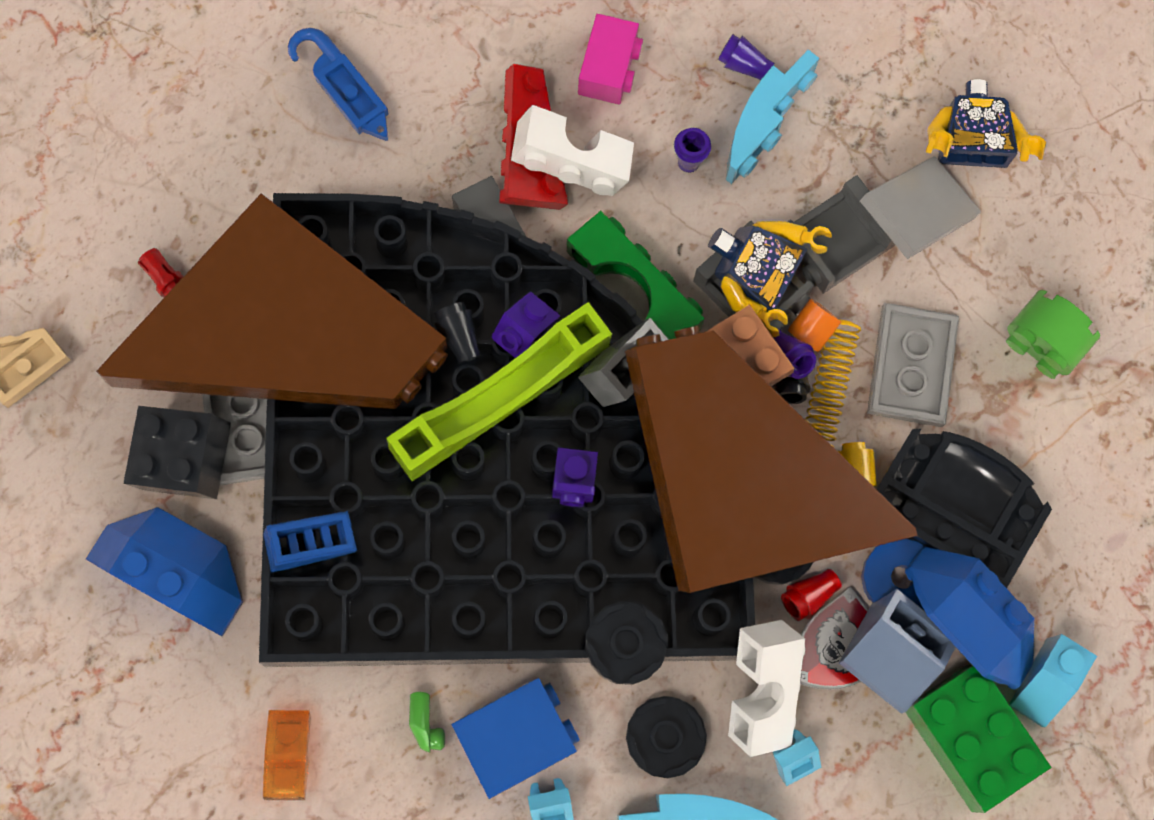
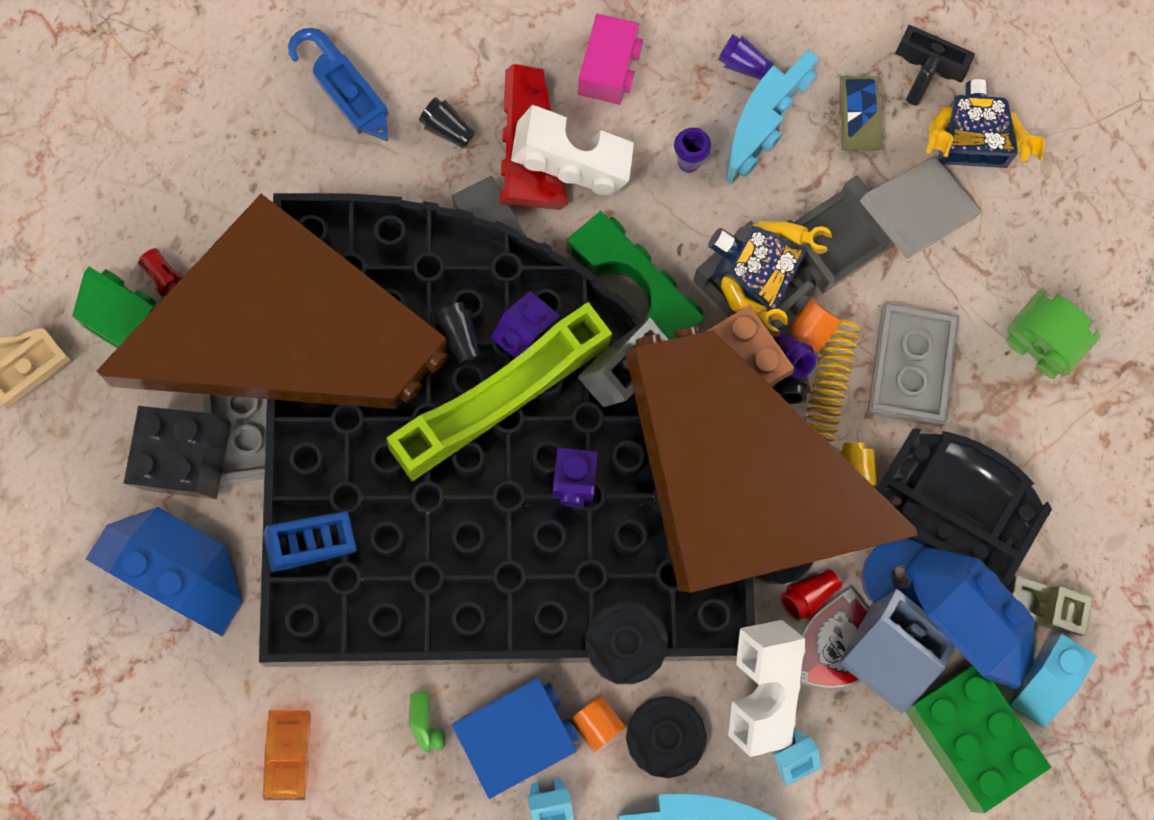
(109, 307): none -> green slope
(446, 123): none -> black cone
(597, 723): none -> orange brick
(860, 113): none -> slope
(933, 56): none -> black plate
(1053, 606): none -> olive slope

